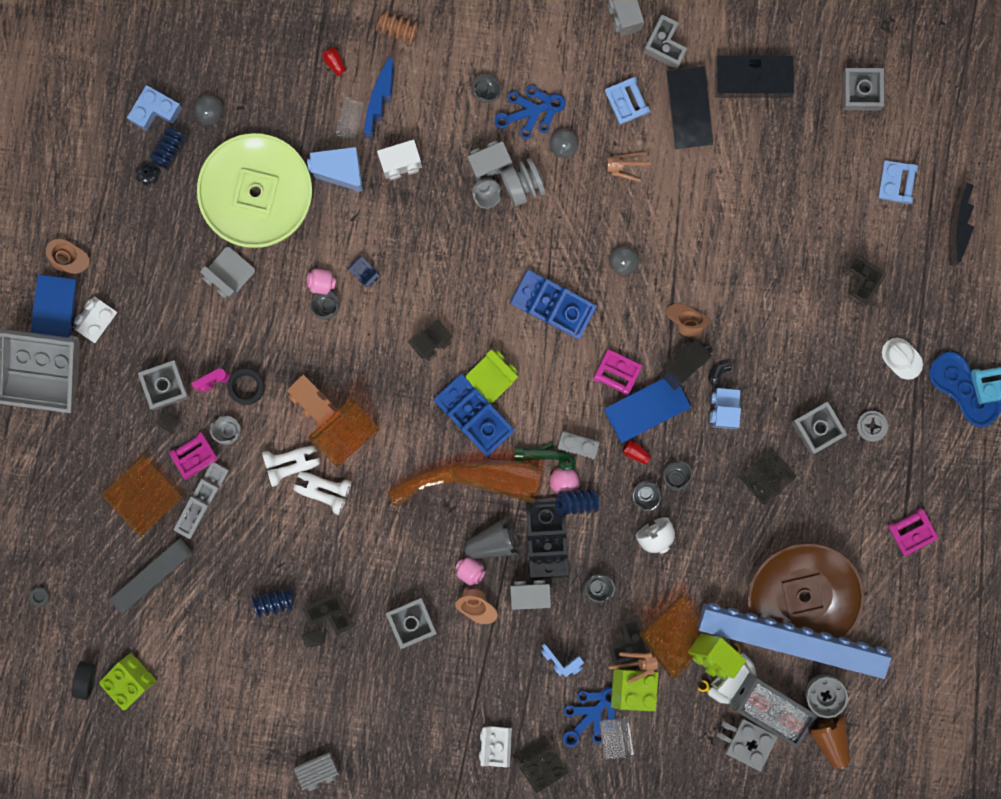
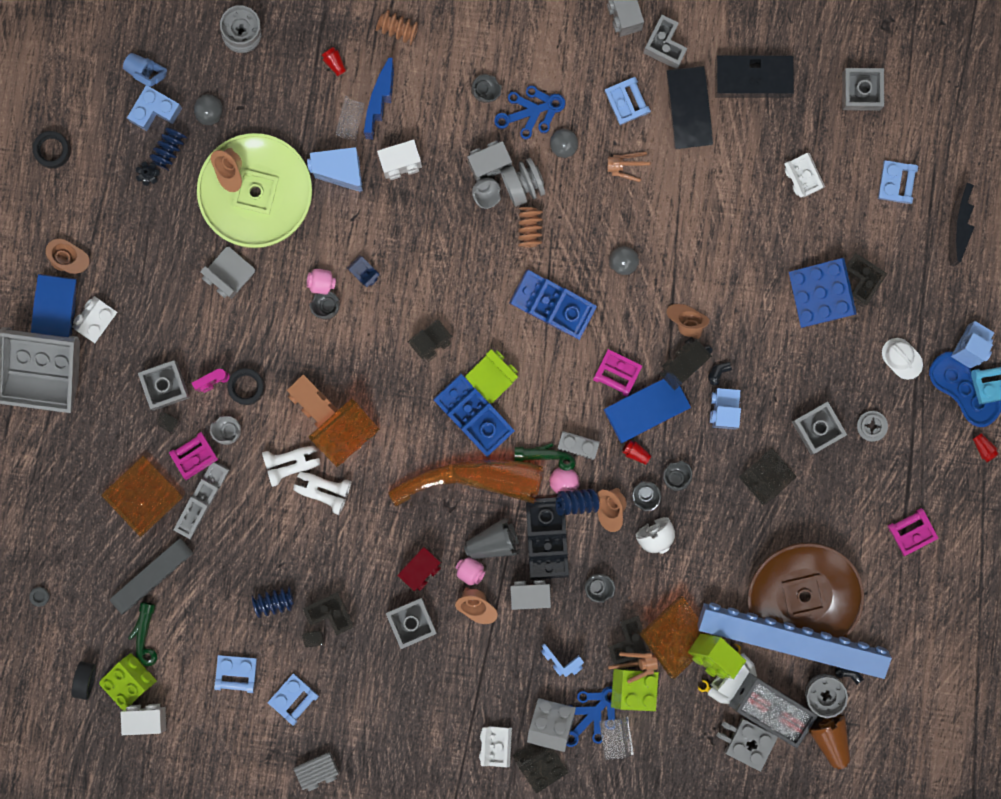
(51, 135): none -> black tyre
(141, 630): none -> dark green plant
(142, 68): none -> medium blue piece
(143, 720): none -> white brick
(227, 168): none -> nougat piece
(233, 21): none -> light grey wheel
(235, 667): none -> light blue plate
(288, 694): none -> light blue plate
(420, 569): none -> dark red brick
(529, 227): none -> nougat piece
(551, 725): none -> light grey brick
(611, 509): none -> nougat piece
(804, 175): none -> white bracket
(822, 293): none -> blue plate
(855, 676): none -> black arm
(974, 345): none -> light blue brick
(985, 448): none -> red cone

